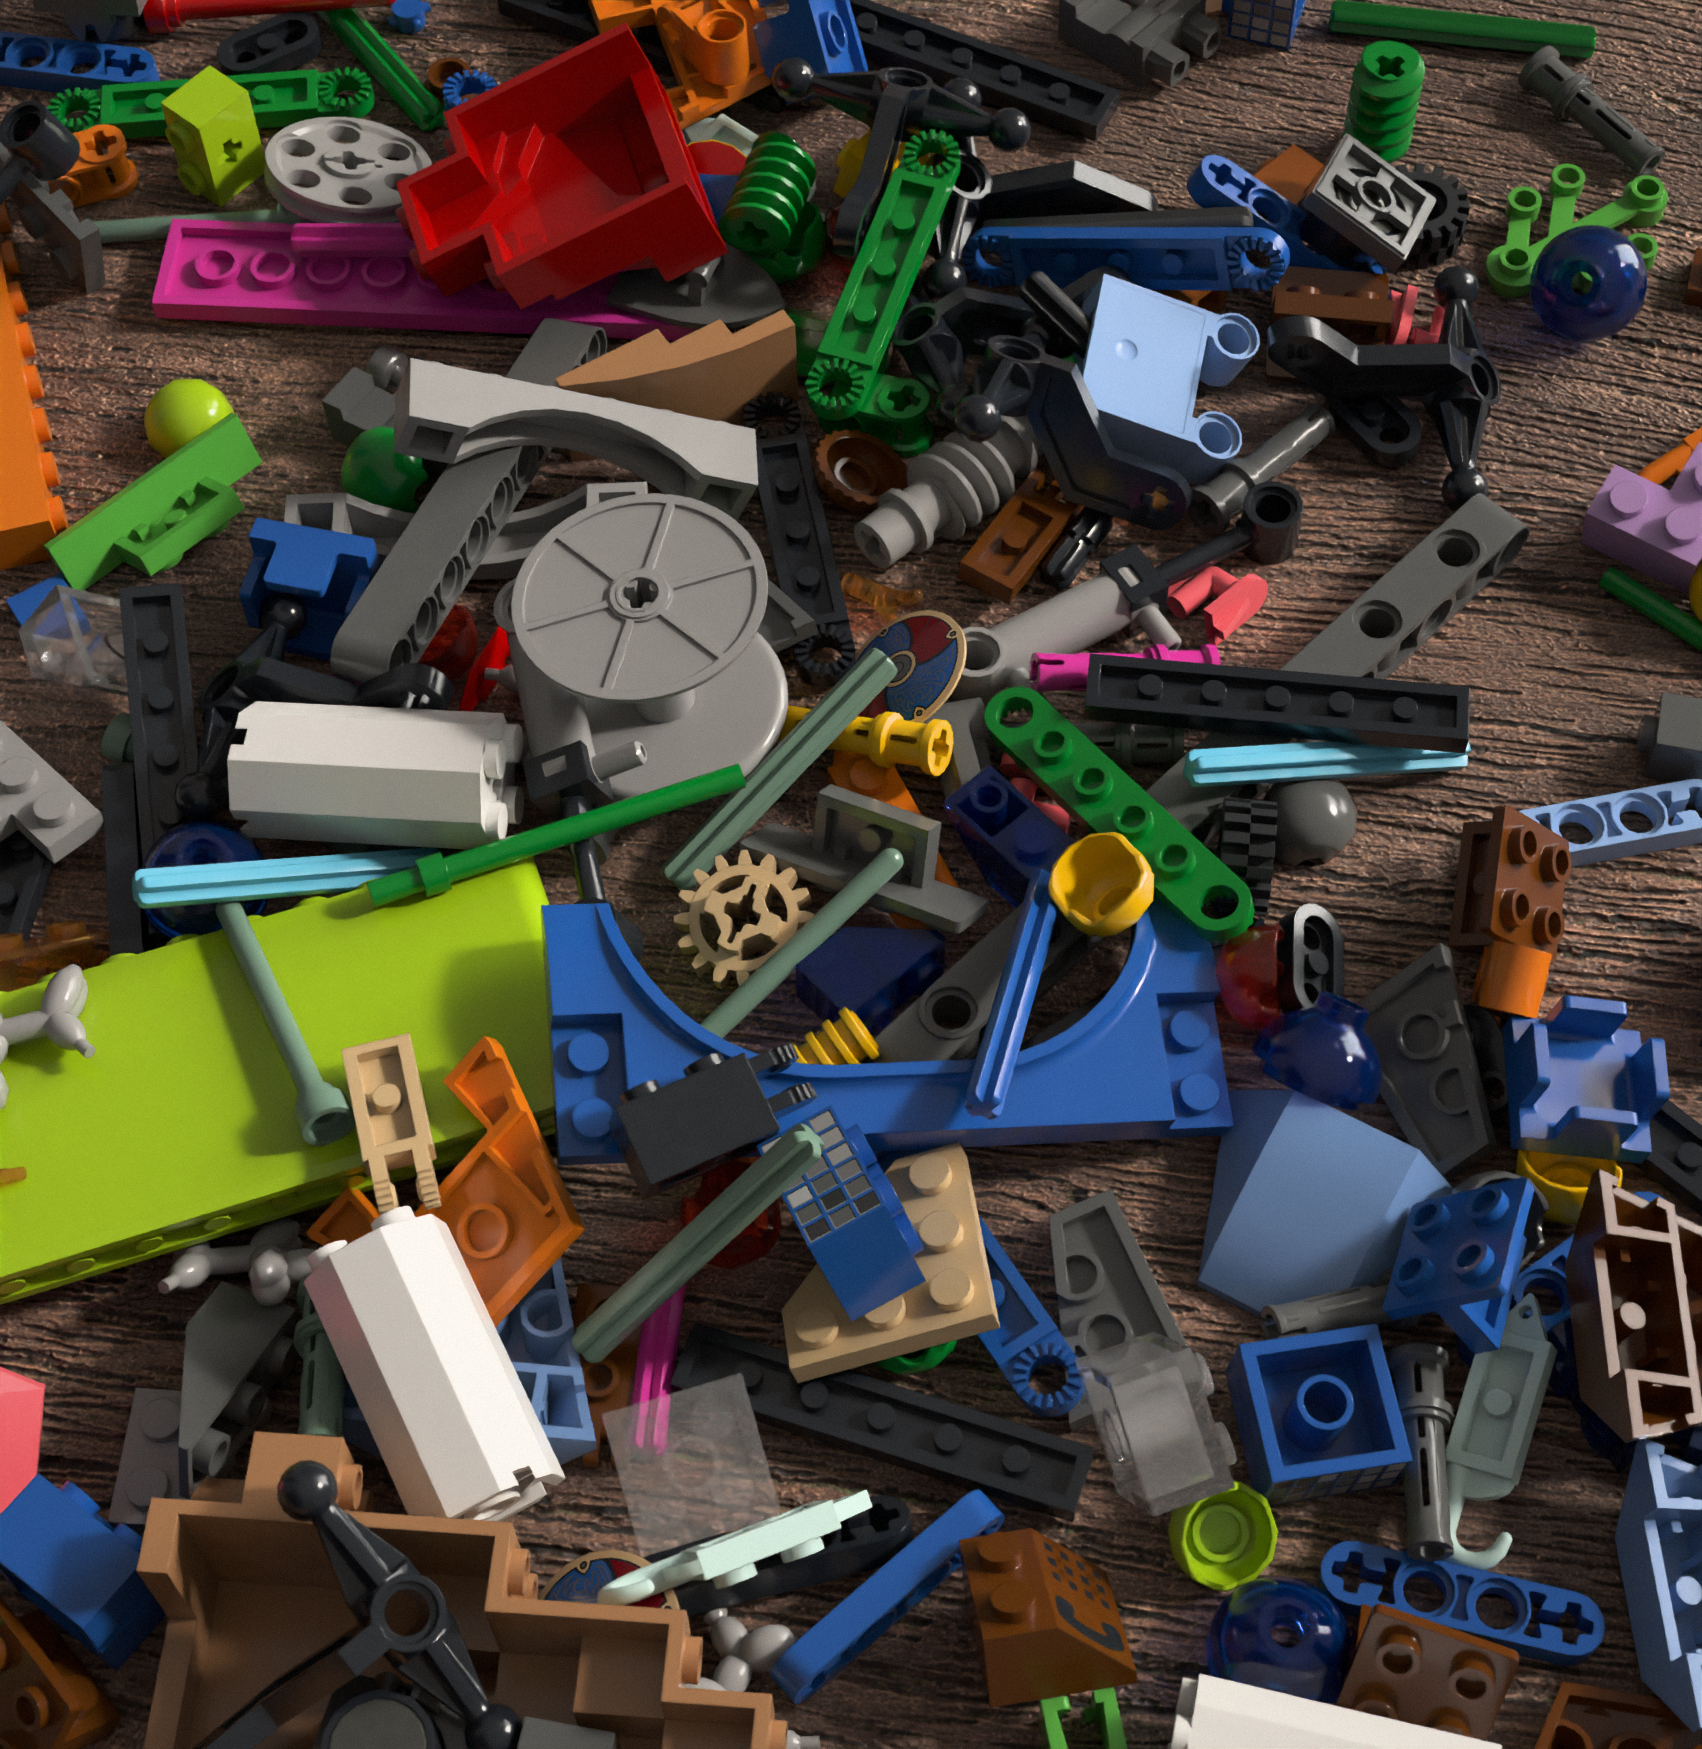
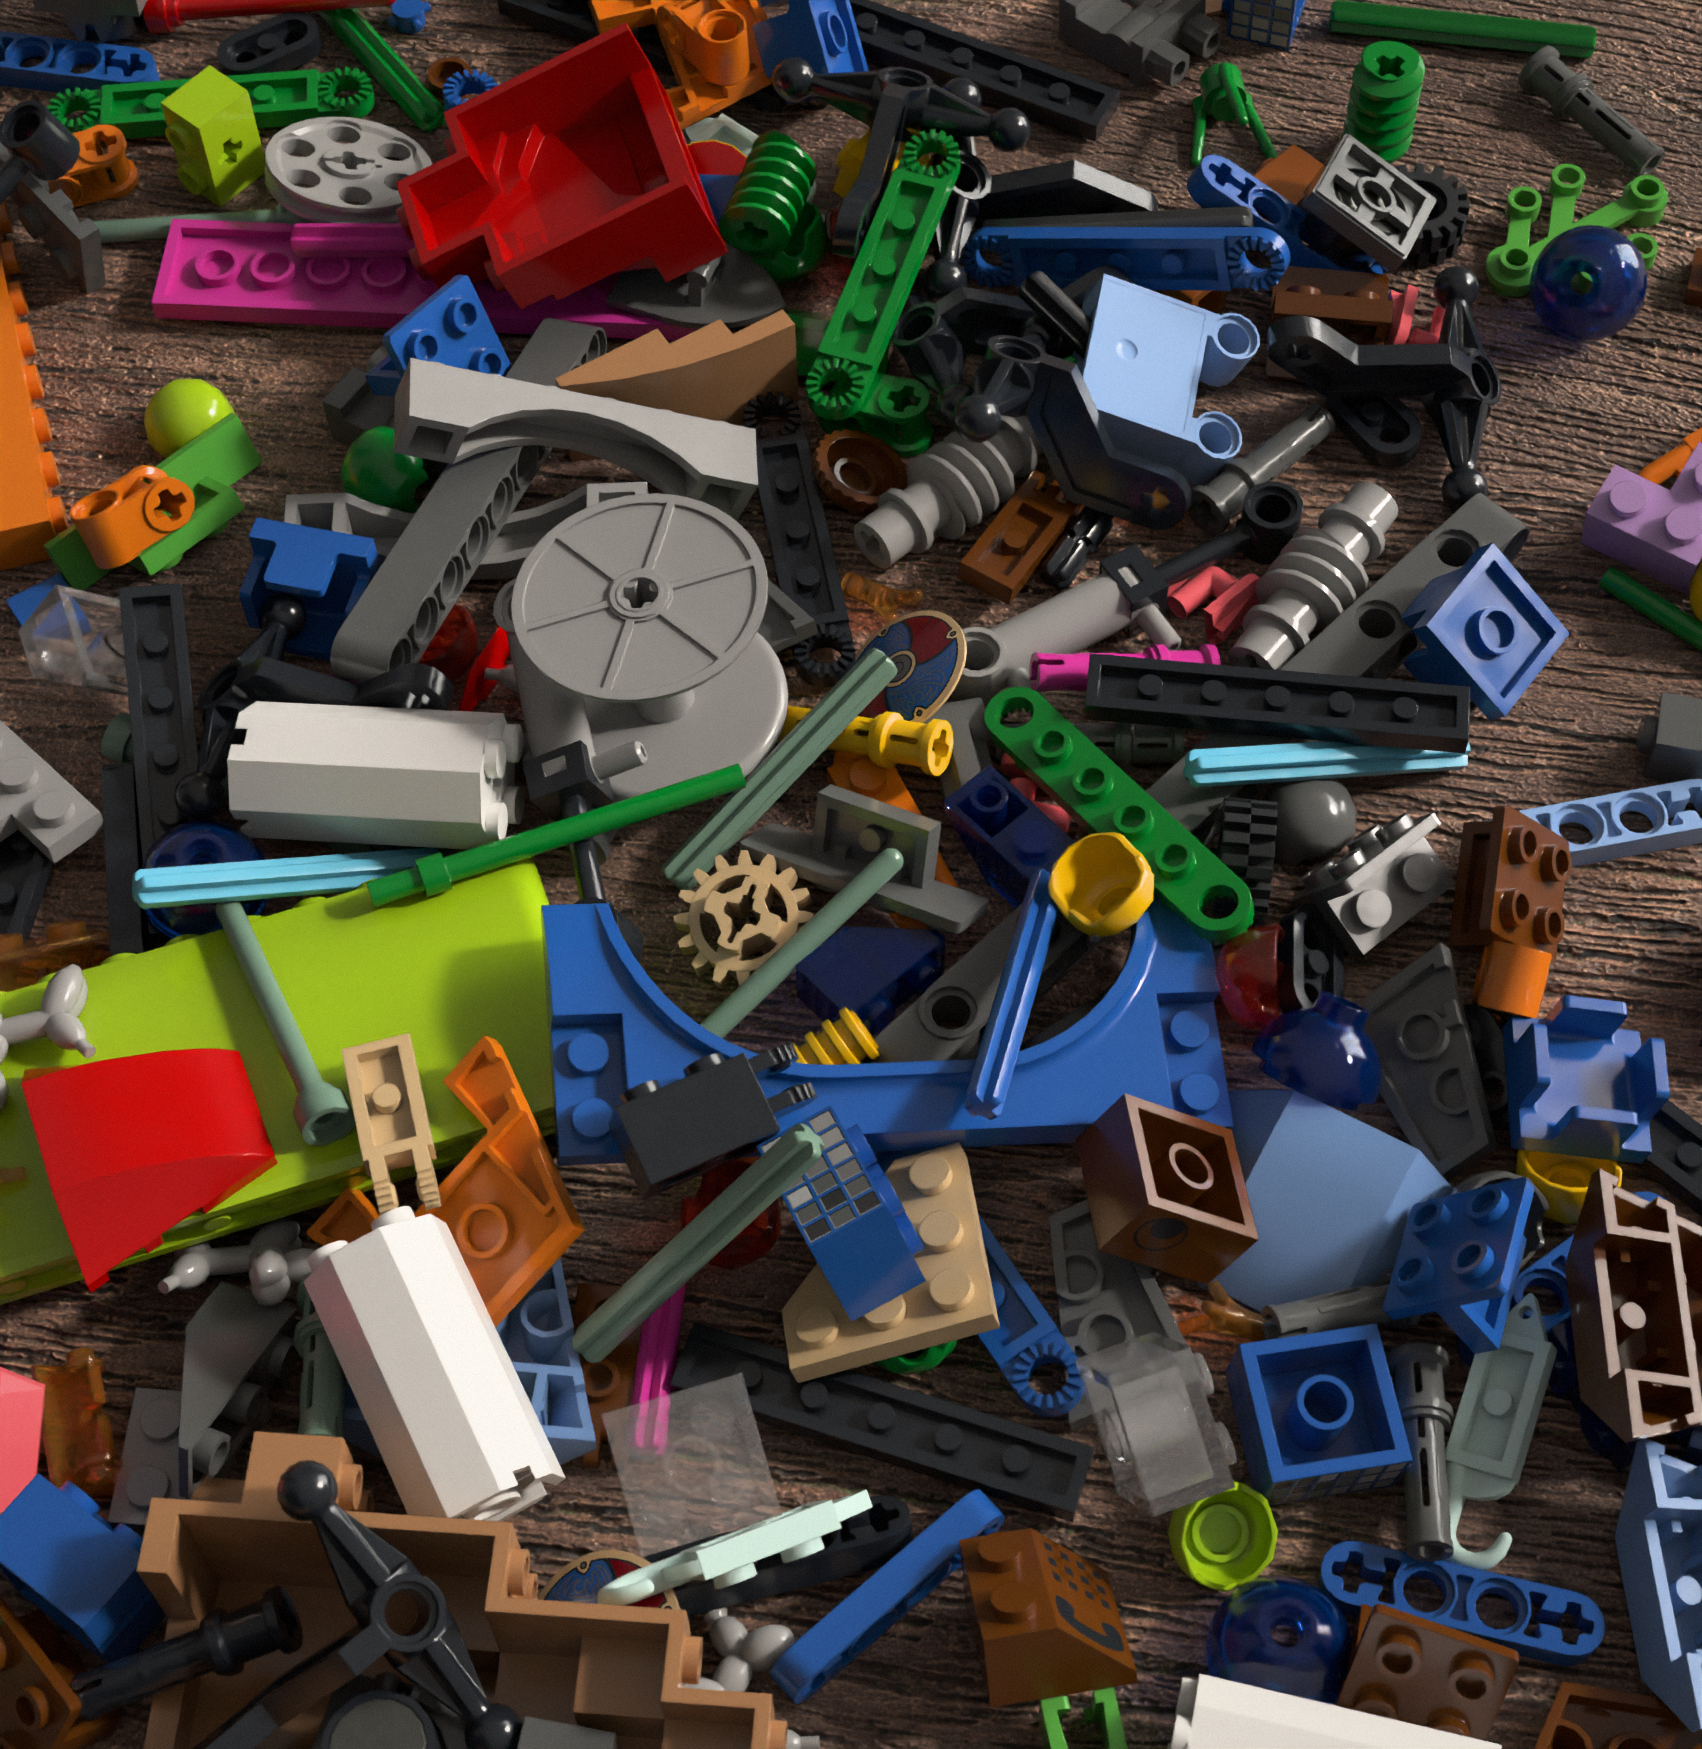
(73, 1425): none -> clear orange hinge
(129, 515): none -> orange piece
(143, 1146): none -> red wedge
(218, 1646): none -> black pin
(443, 329): none -> blue bracket
(1166, 1189): none -> reddish brown brick
(1225, 99): none -> green plant
(1225, 1317): none -> clear orange bar
(1315, 578): none -> light grey piece
(1378, 883): none -> flat silver bracket
(1483, 632): none -> panel

